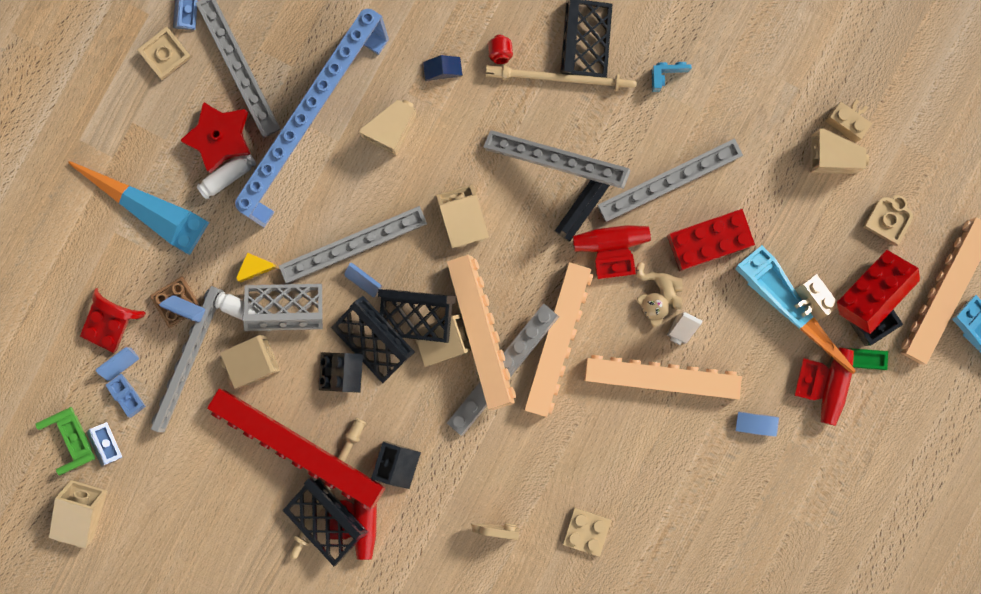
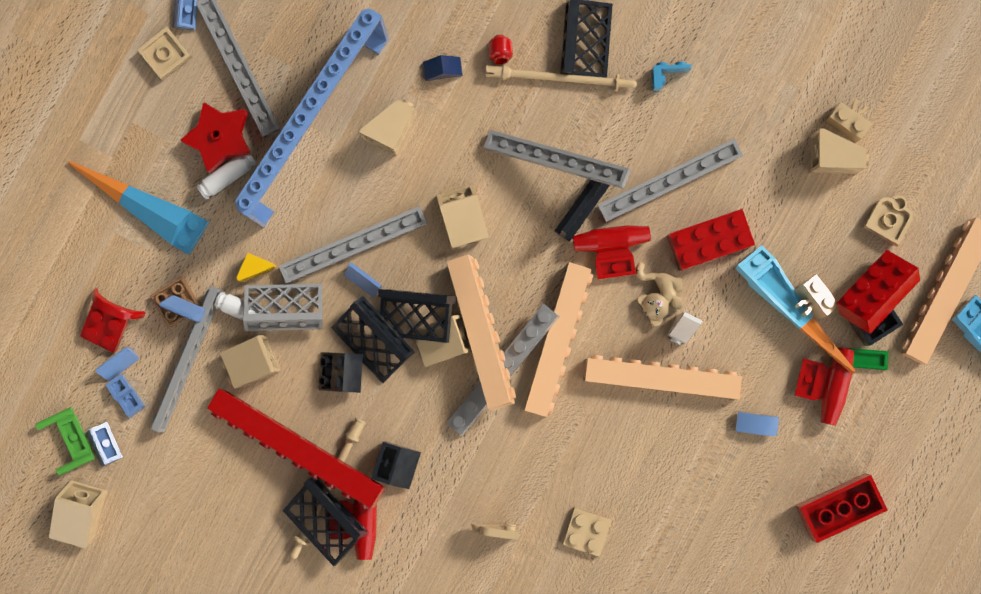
(841, 507): none -> red brick

